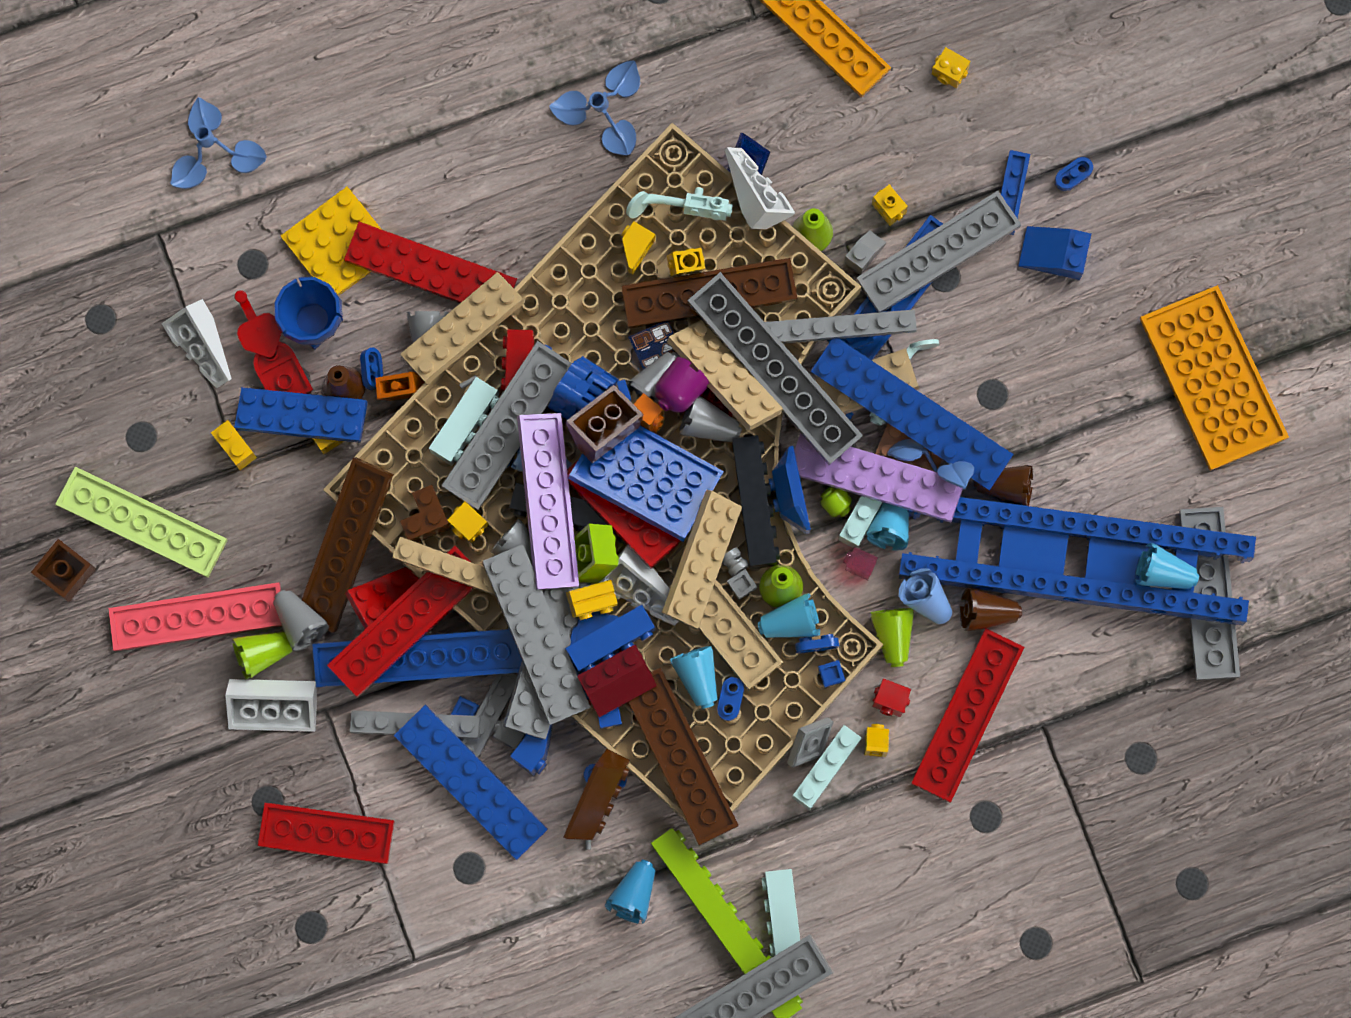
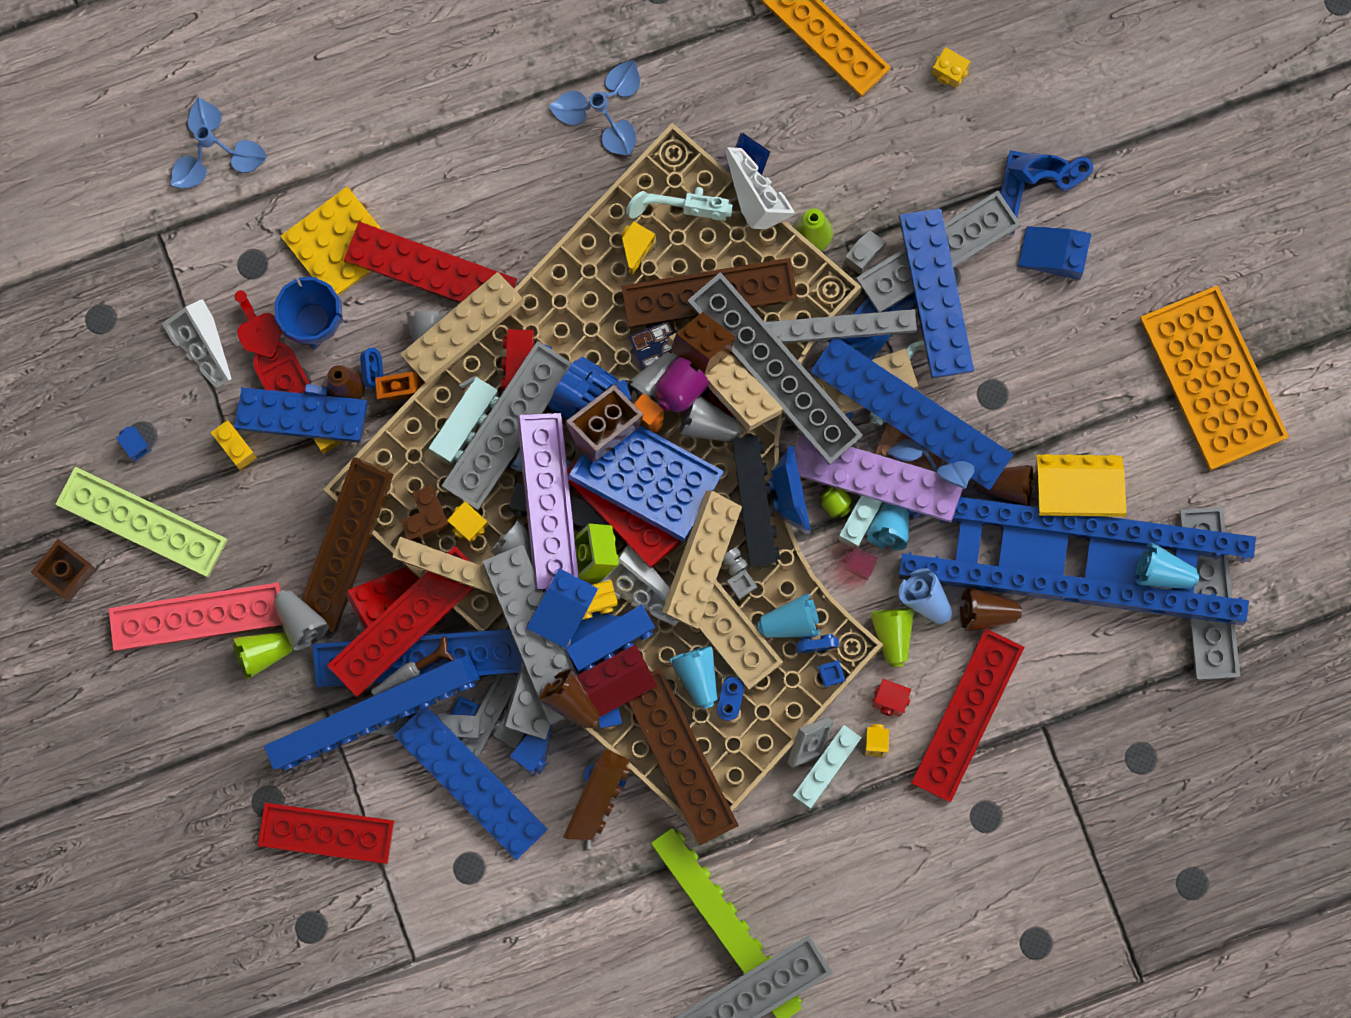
(133, 443): none -> blue brick
(271, 705): white slope -> none
(315, 390): none -> blue tile
(375, 711): none -> blue brick
(413, 669): none -> piece
(561, 607): none -> blue slope
(570, 699): none -> reddish brown cone
(633, 893): dark azure cone -> none
(692, 257): yellow head -> none
(703, 343): none -> reddish brown brick
(777, 592): lime cone -> none
(782, 910): light aqua brick -> none
(894, 210): yellow head -> none
(936, 293): none -> blue plate
(1033, 166): none -> blue brick
(1080, 485): none -> yellow slope

